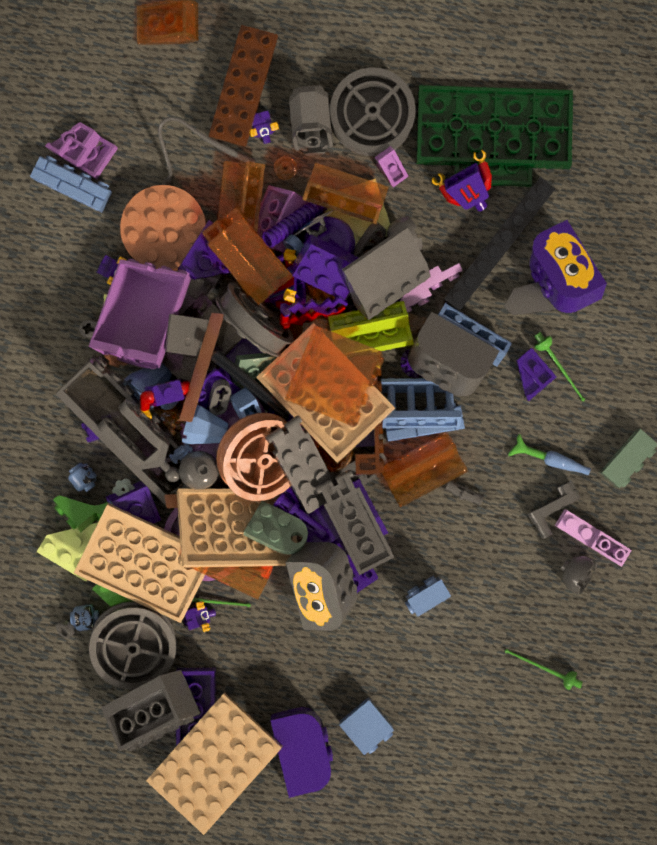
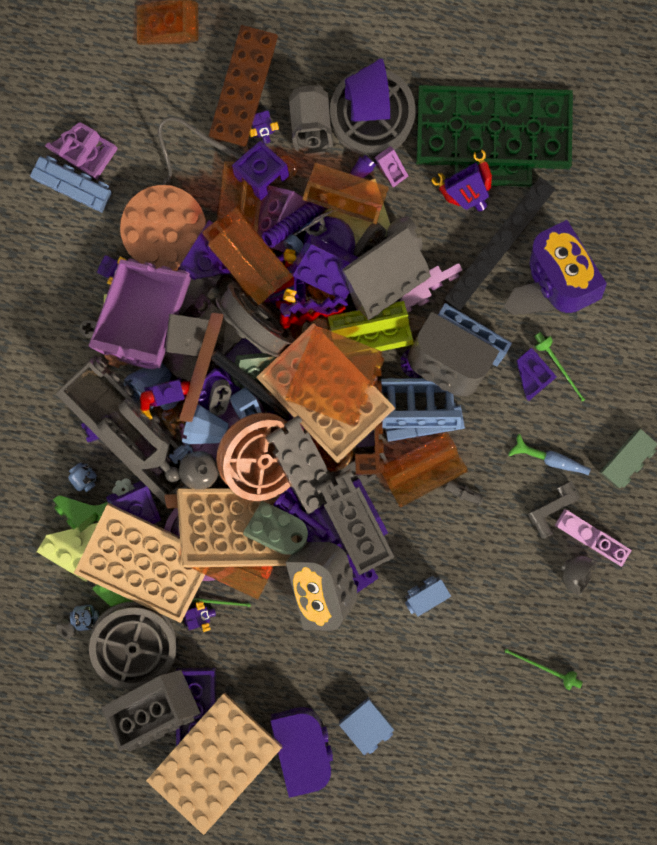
(260, 168): none -> dark purple panel
(363, 167): none -> dark purple cone
(369, 93): none -> dark purple slope

